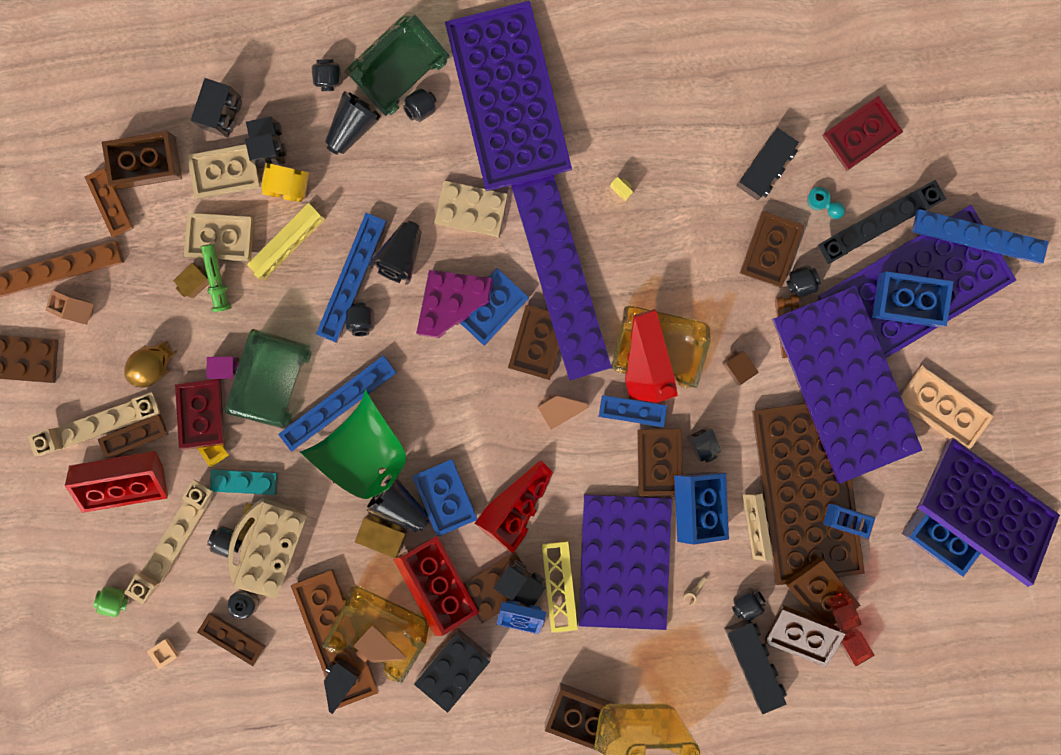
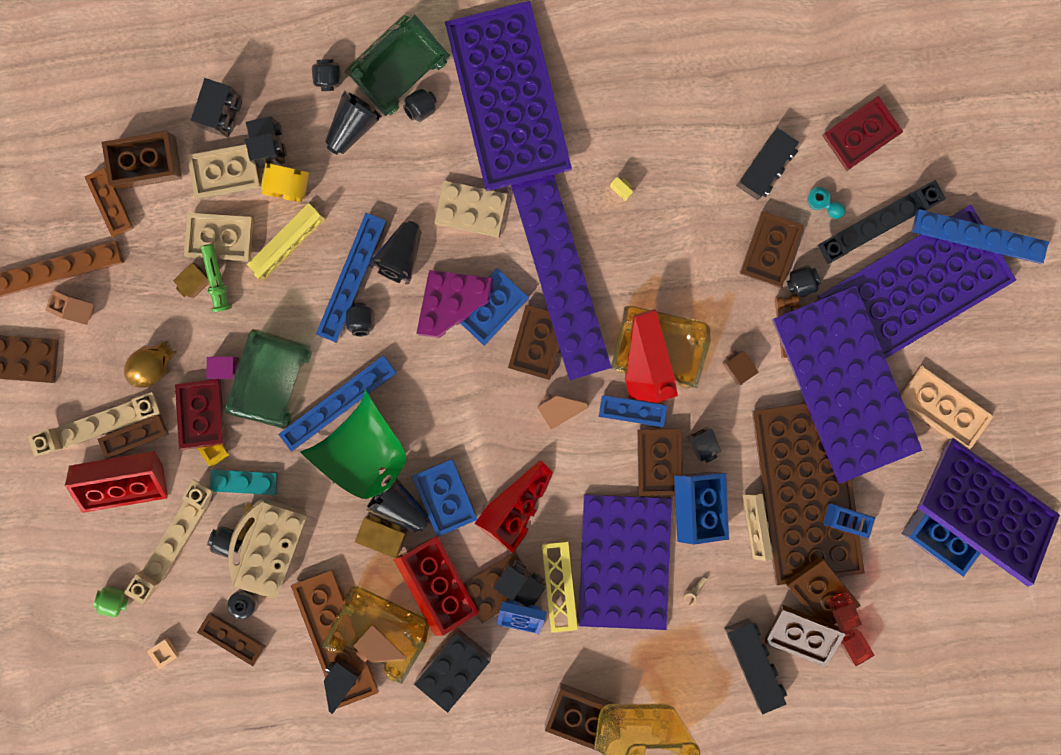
(749, 604): black head -> none
(912, 299): blue brick -> none

